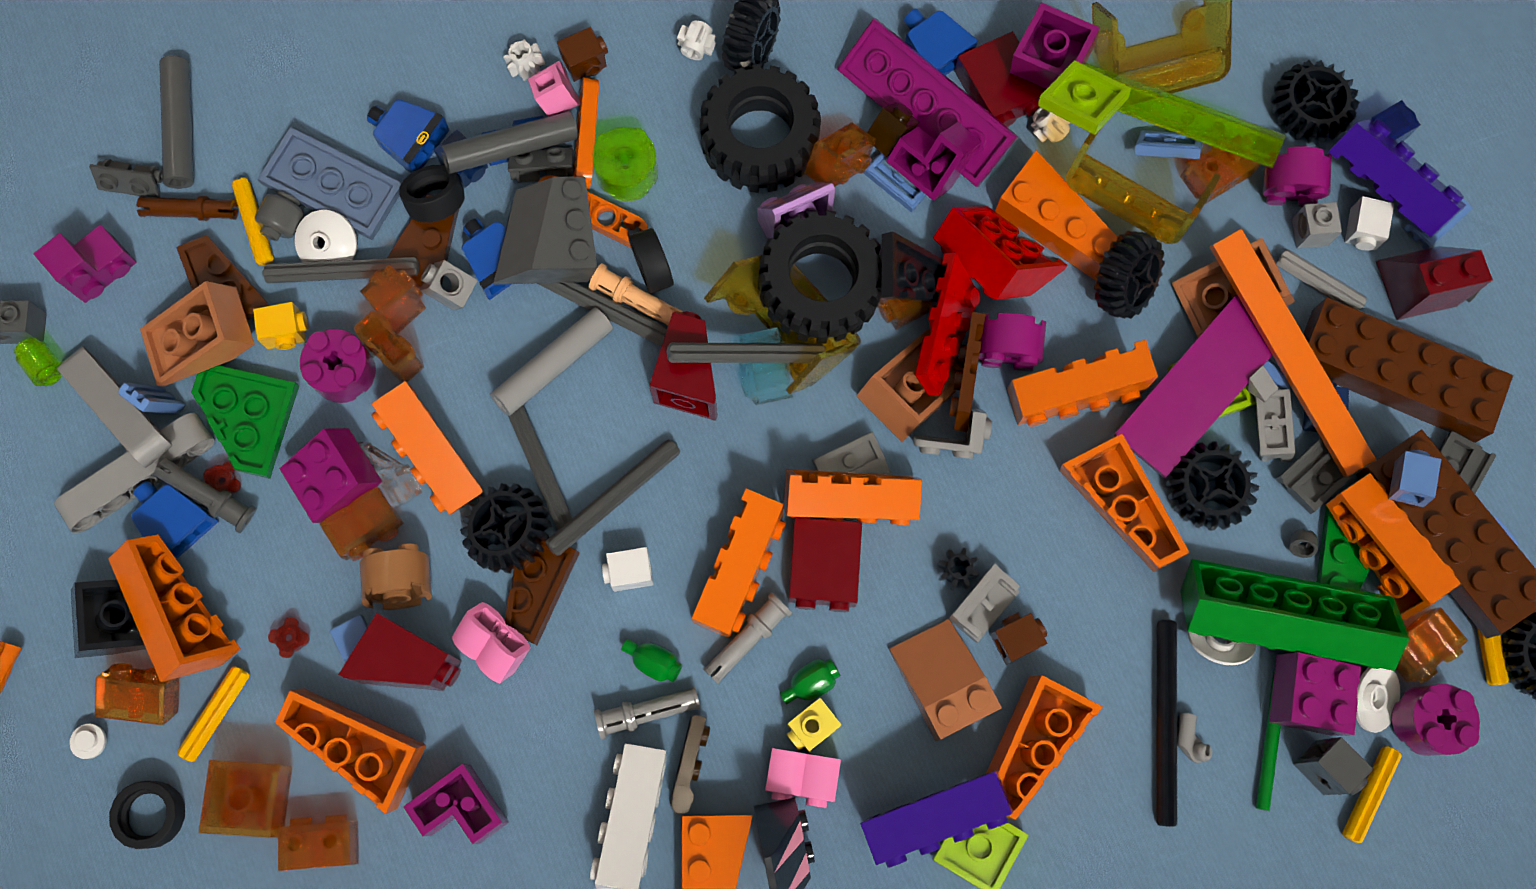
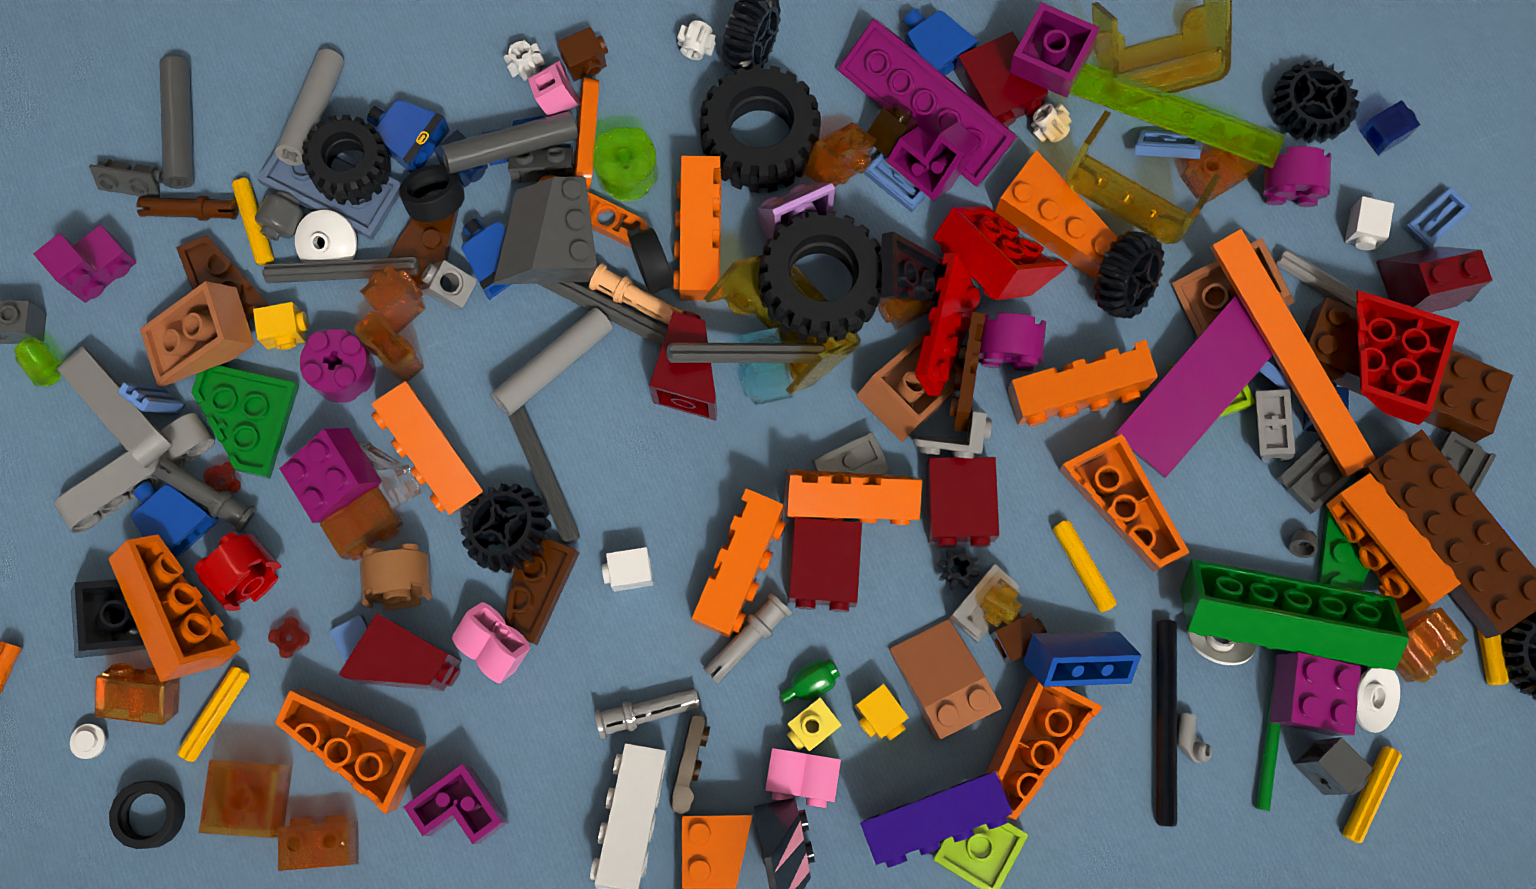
(238, 570): none -> red brick
(309, 105): none -> light grey piece
(339, 137): none -> black tyre
(612, 497): dark grey axle -> none
(653, 660): green plant -> none
(698, 226): none -> orange wedge
(881, 714): none -> yellow brick
(962, 501): none -> dark red brick
(1001, 605): none -> clear yellow gear
(1081, 658): none -> blue brick
(1084, 97): lime plate -> none
(1084, 566): none -> yellow axle
(1235, 500): black gear -> none
(1262, 384): light grey piece -> none
(1316, 225): light grey brick -> none
(1399, 175): dark purple wedge -> none
(1401, 355): none -> red wedge
(1415, 478): medium blue brick -> none
(1437, 720): magenta brick -> none

